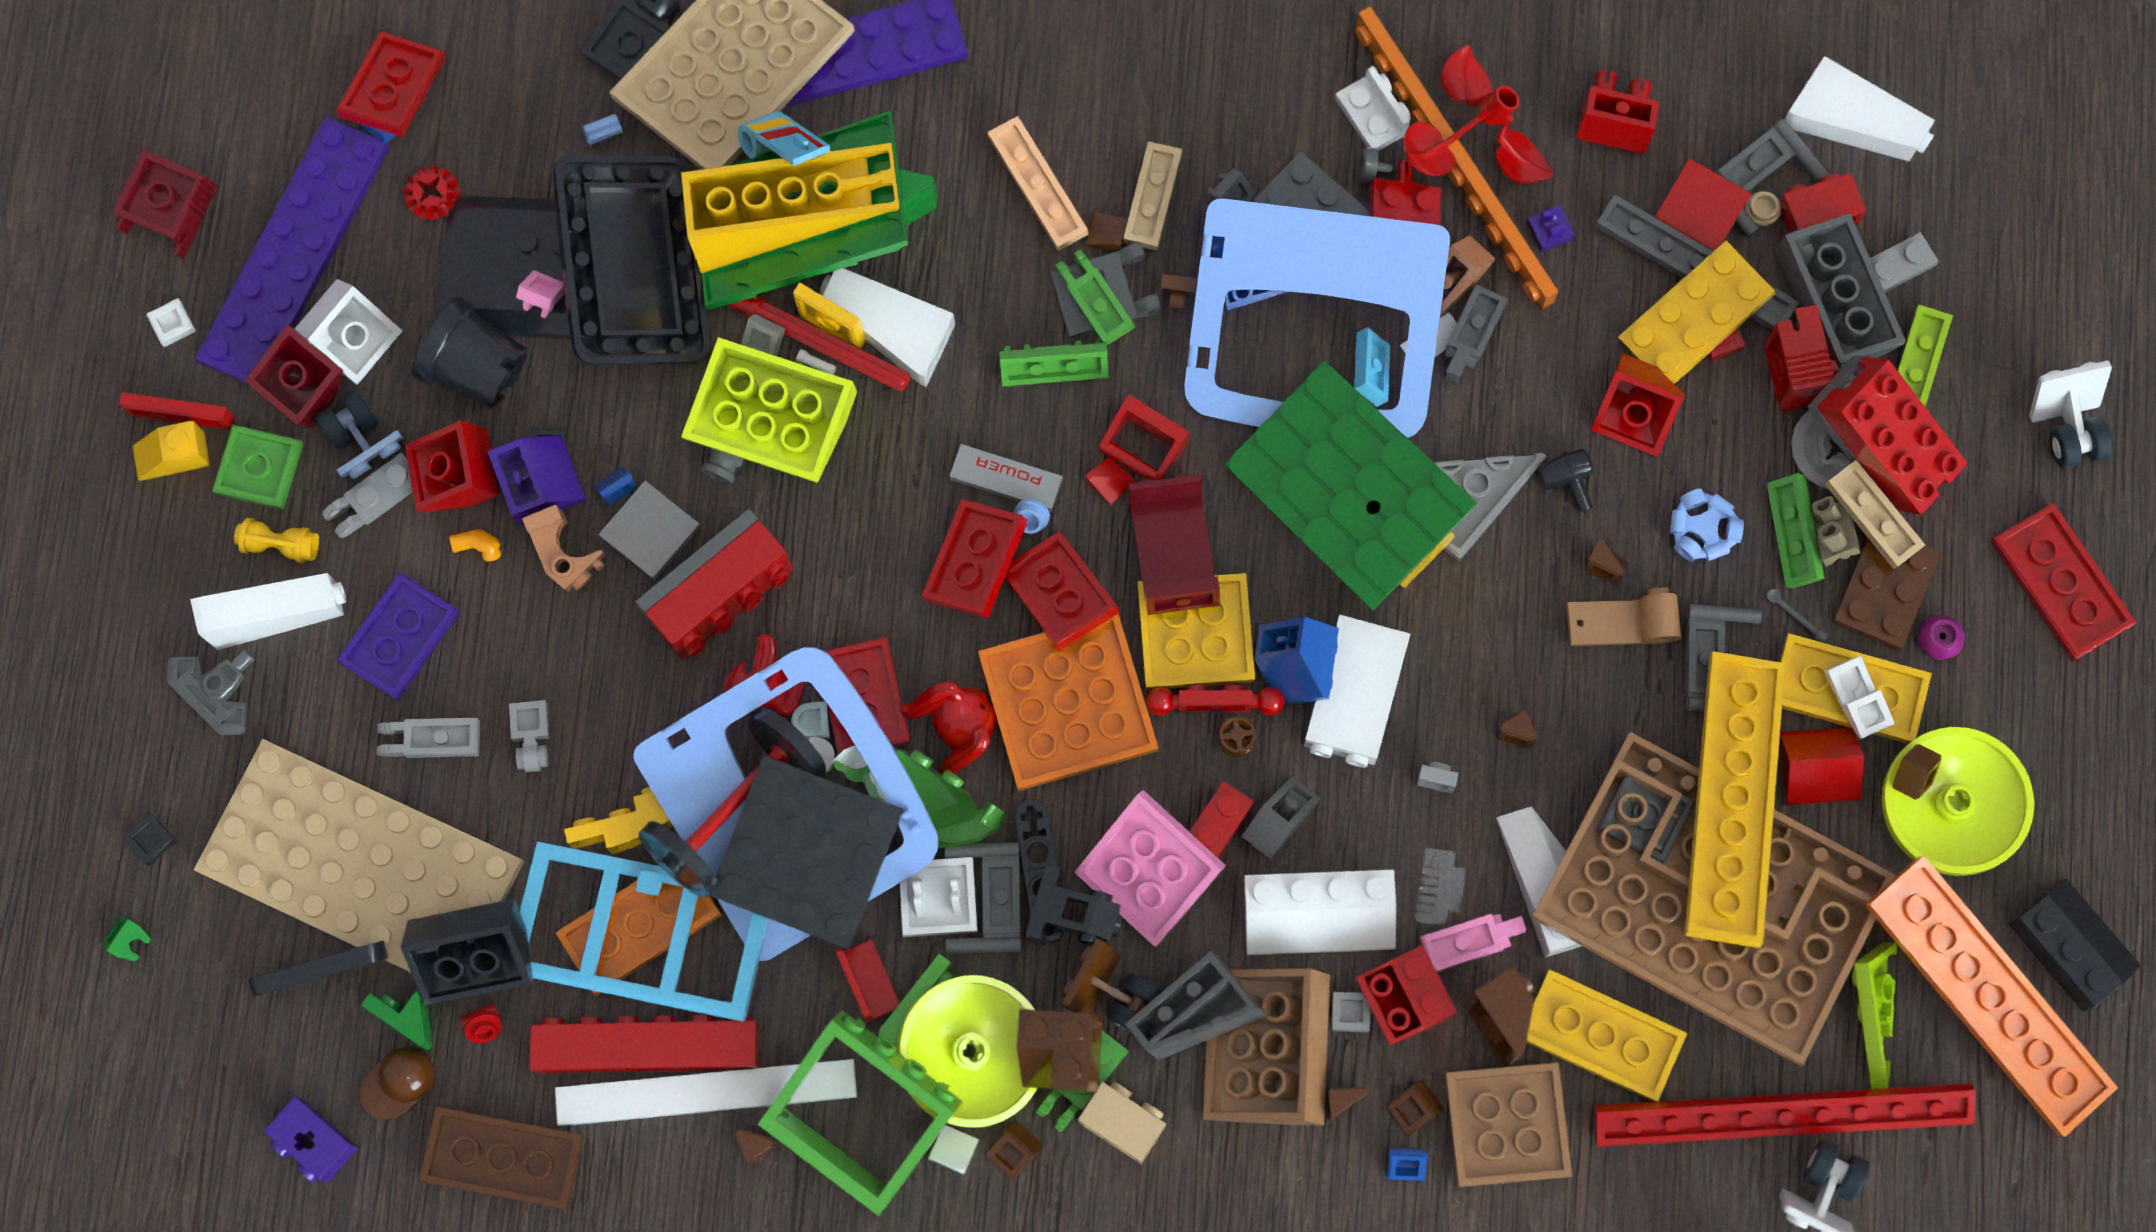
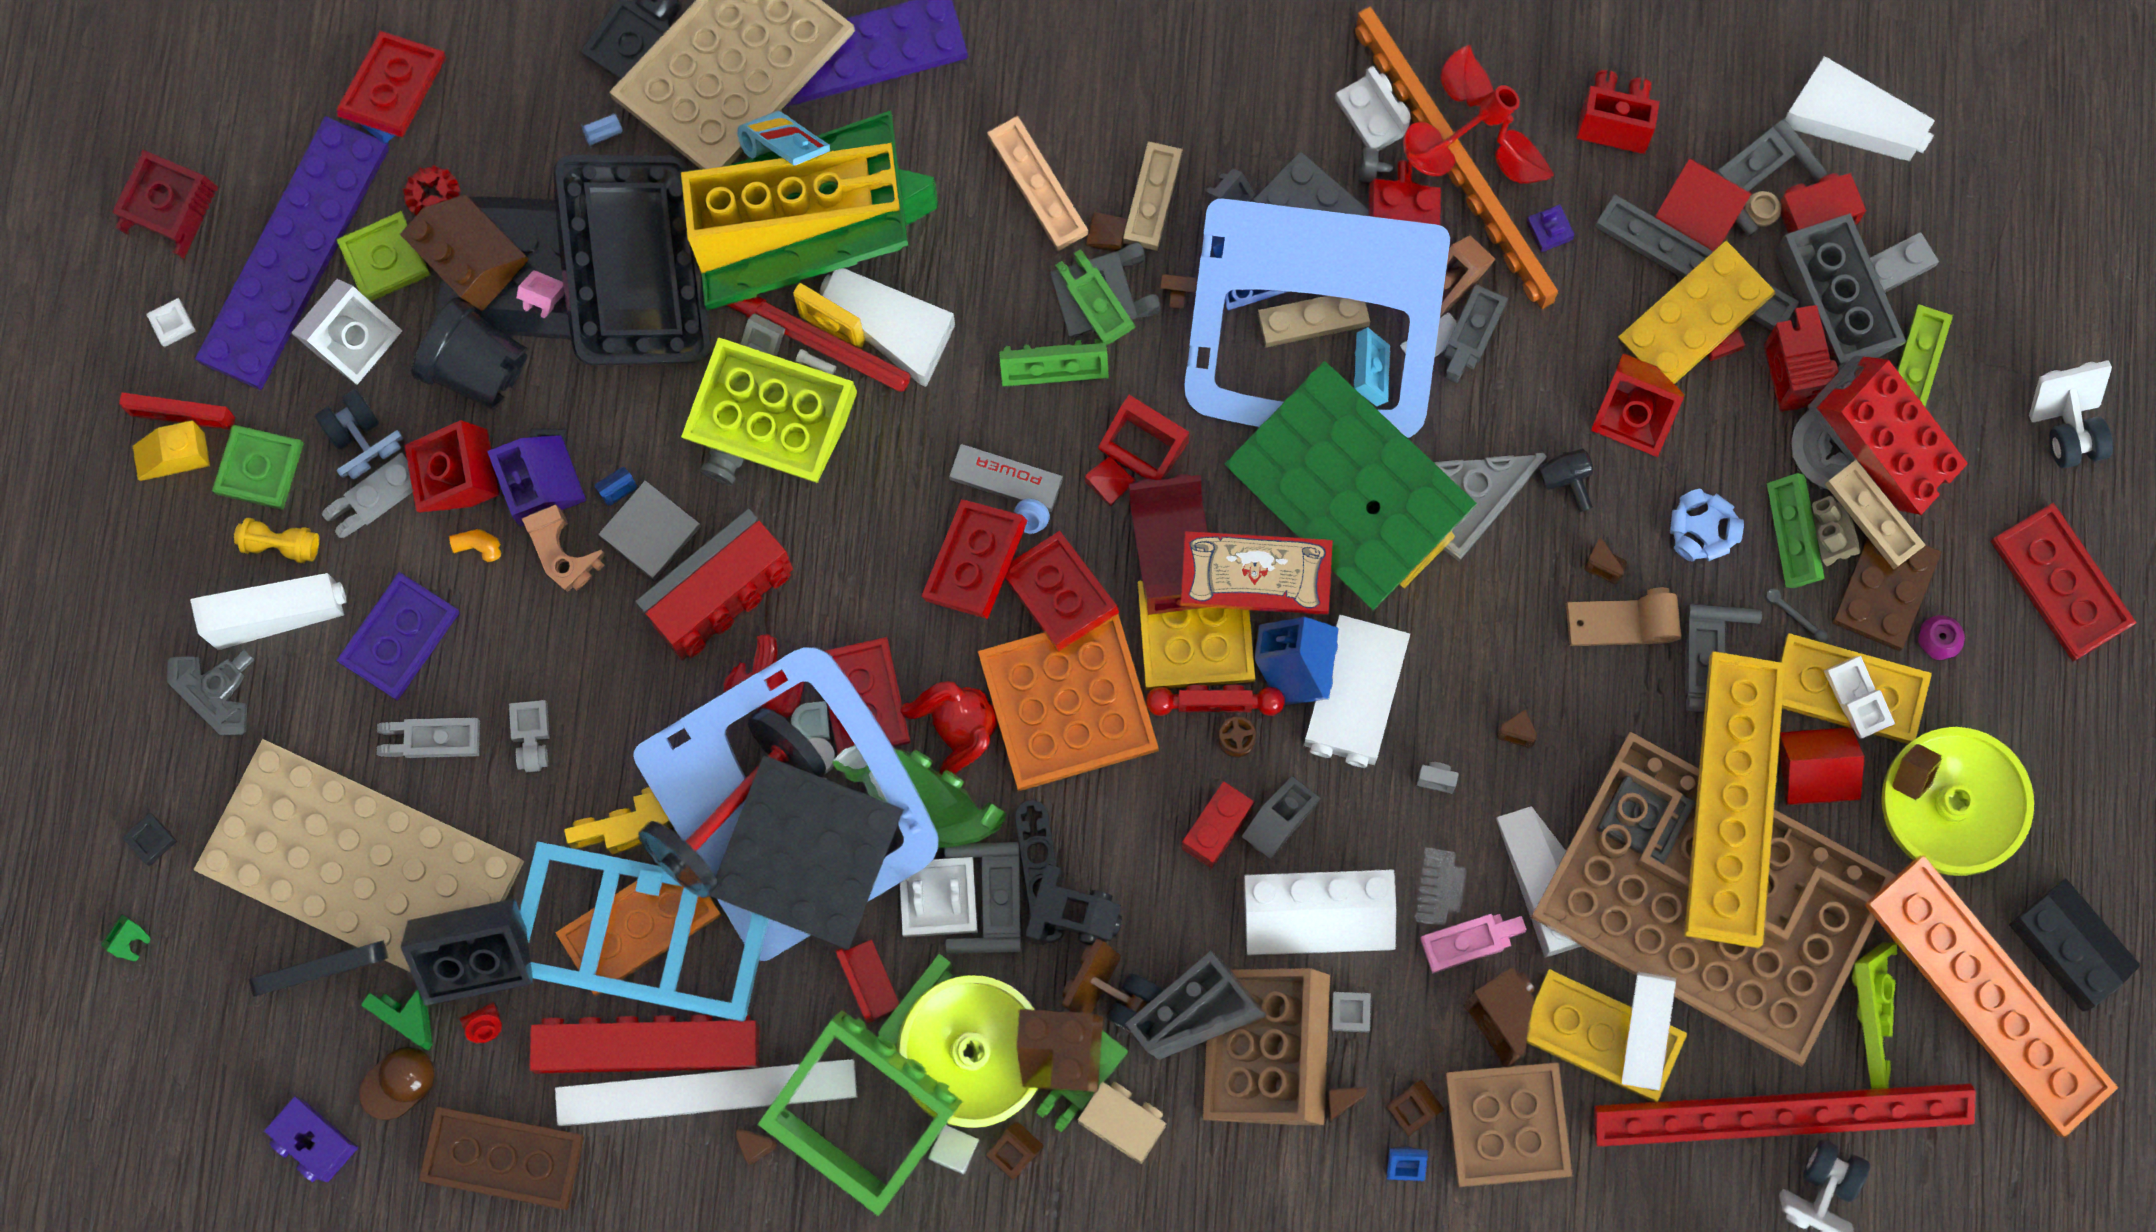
(296, 377): dark red slope -> none
(382, 258): none -> lime tile
(465, 249): none -> reddish brown slope
(1150, 868): bright pink plate -> none
(1256, 572): none -> tile
(1311, 319): none -> tan plate
(1406, 995): red slope -> none
(1649, 1030): none -> white tile

